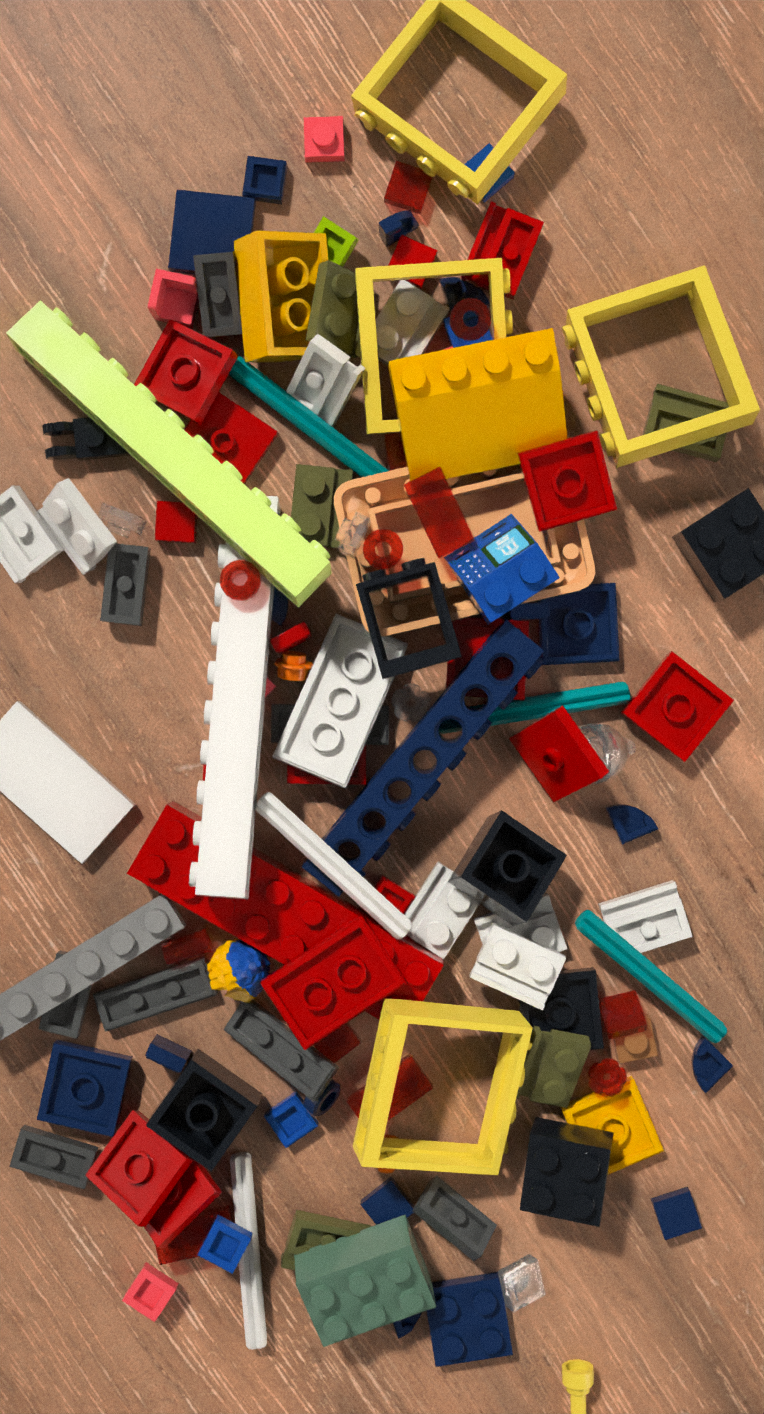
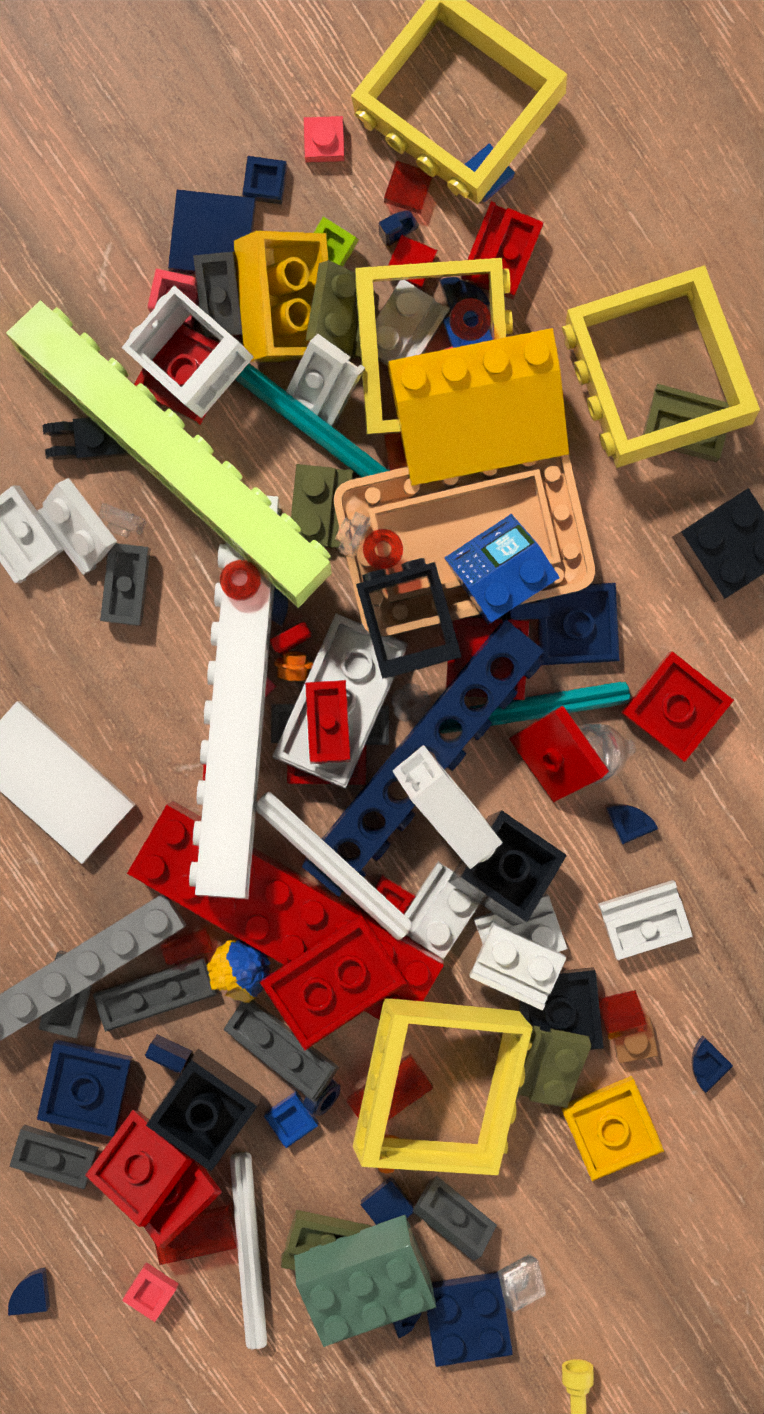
(30, 1294): none -> dark blue tile
(175, 523): red tile -> none
(212, 375): none -> white window
(225, 1244): blue plate -> none
(234, 435): red plate -> none
(327, 722): none -> red plate
(338, 1043): clear red plate -> none
(439, 512): clear red plate -> none
(447, 807): none -> white window
(566, 1171): black brick -> none
(567, 481): red plate -> none
(609, 1087): clear red plate -> none
(650, 976): teal axle -> none
(676, 1213): dark blue tile -> none

